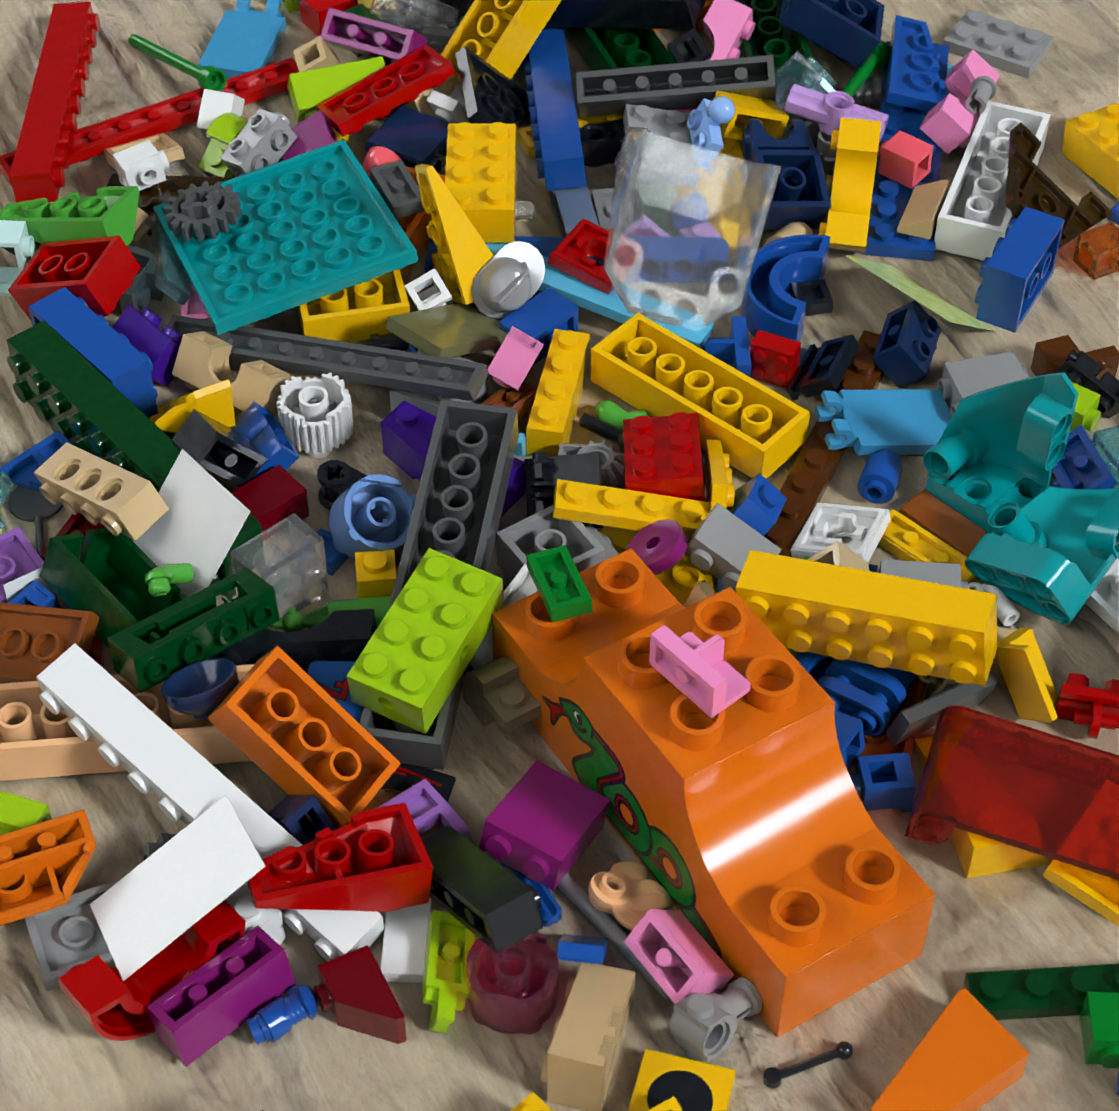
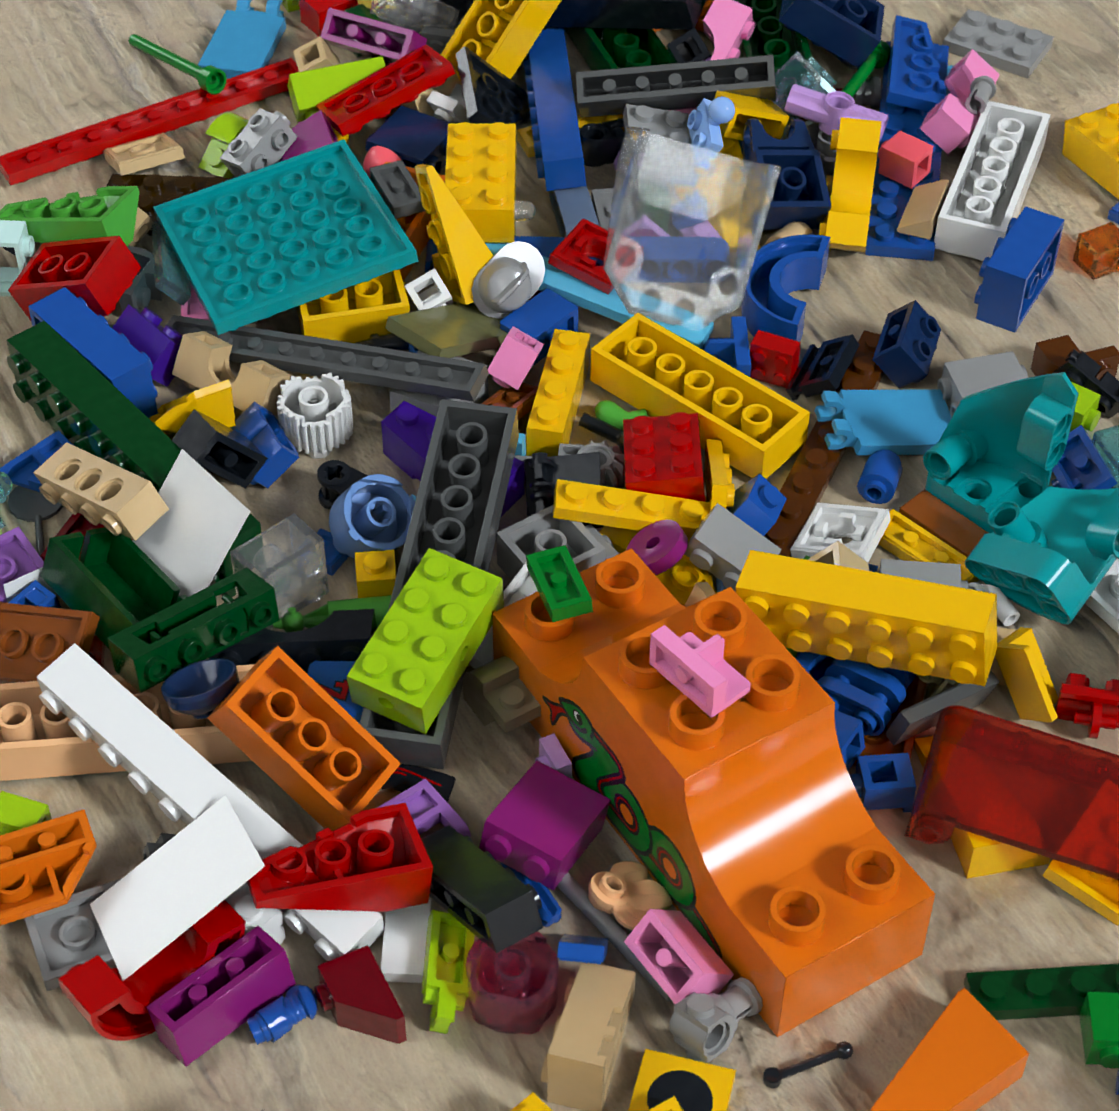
(54, 103): red brick -> none
(141, 165): white brick -> none
(166, 574): bright green arm -> none
(203, 211): dark grey gear -> none
(215, 104): white brick -> none
(273, 497): dark red brick -> none
(291, 816): dark blue brick -> none
(553, 755): none -> lavender plate
(815, 295): black plate -> none
(920, 293): yellowish green sticker -> none
(1035, 190): dark brown wing -> none

